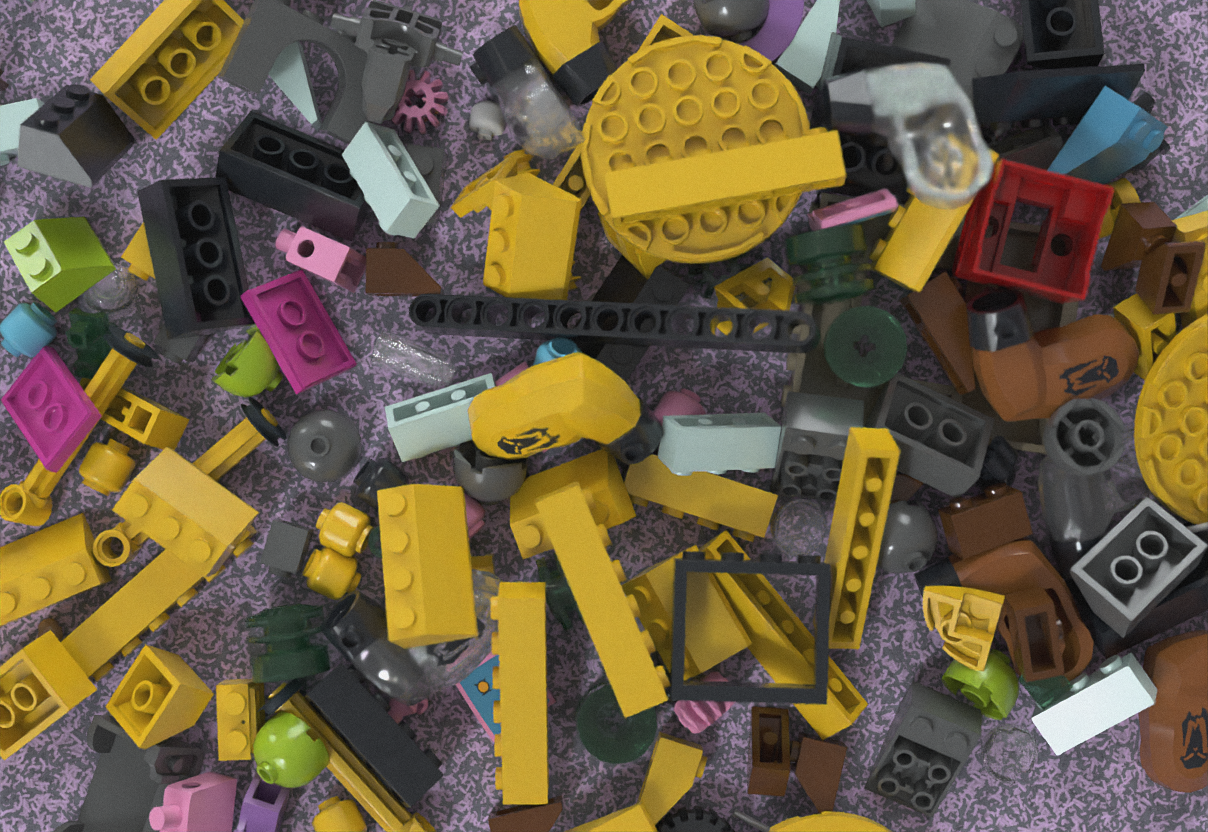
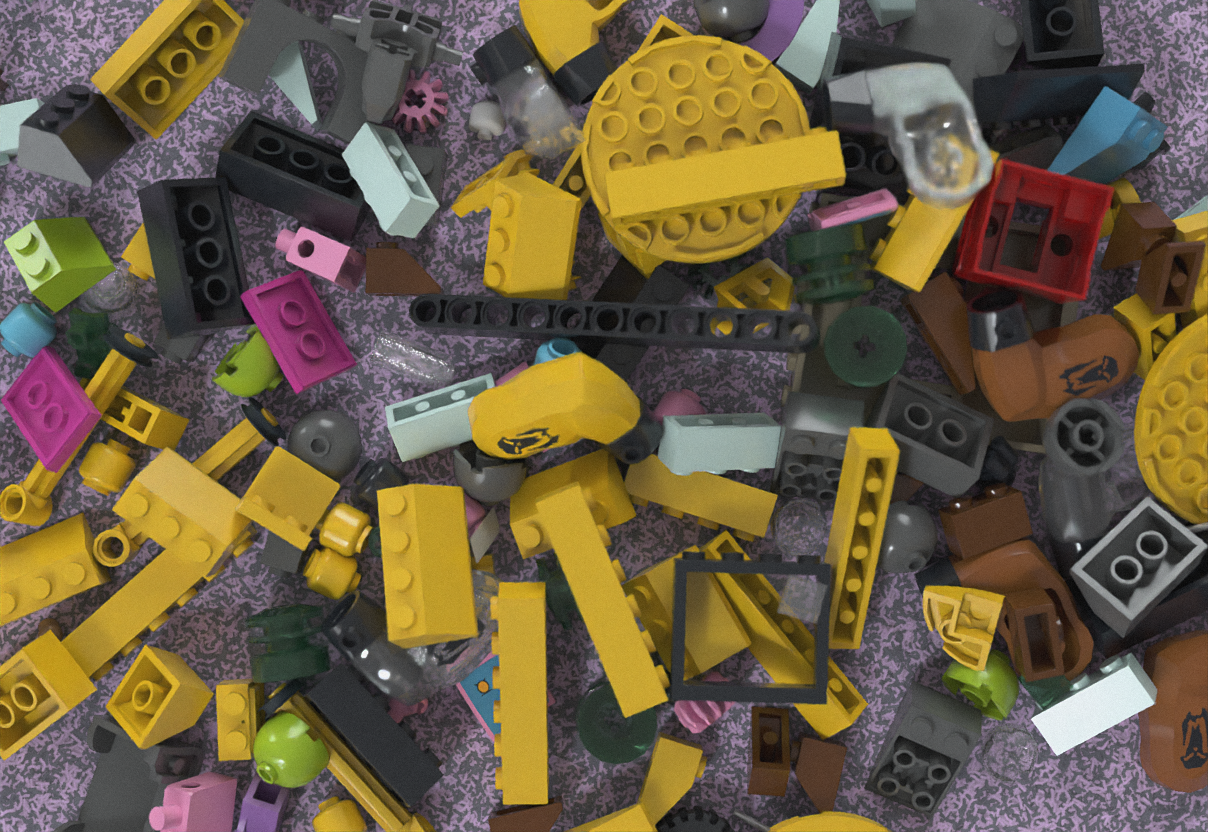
(288, 497): none -> yellow bracket
(485, 535): none -> white sticker
(802, 598): none -> clear tile

